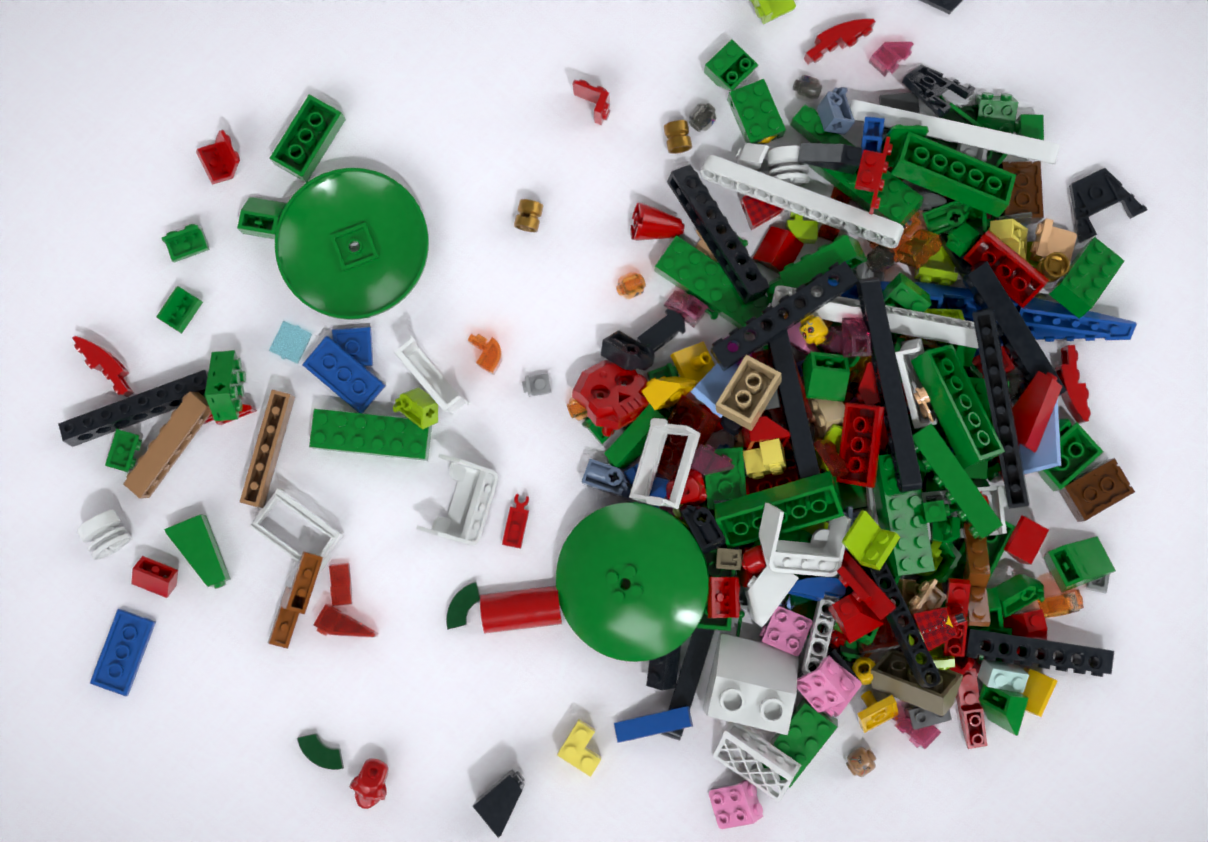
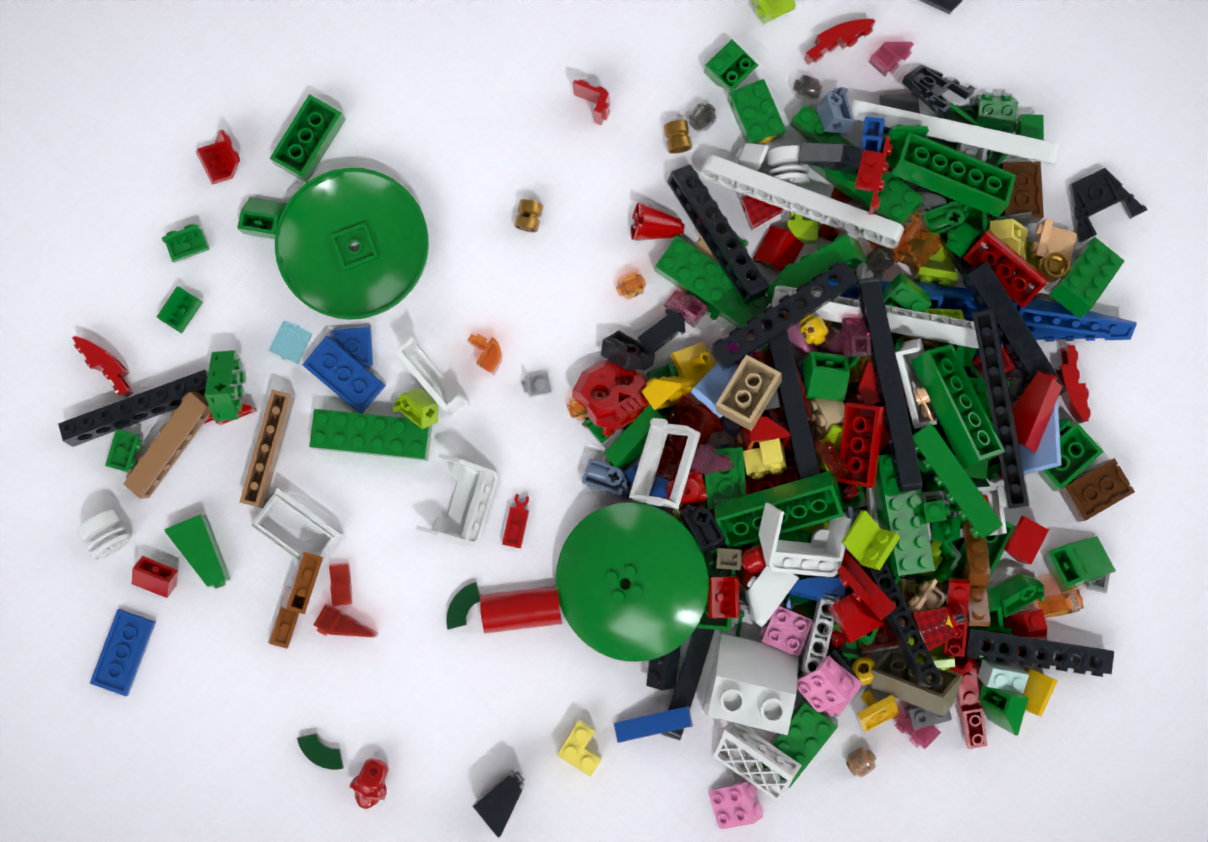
(850, 492): none -> red plate

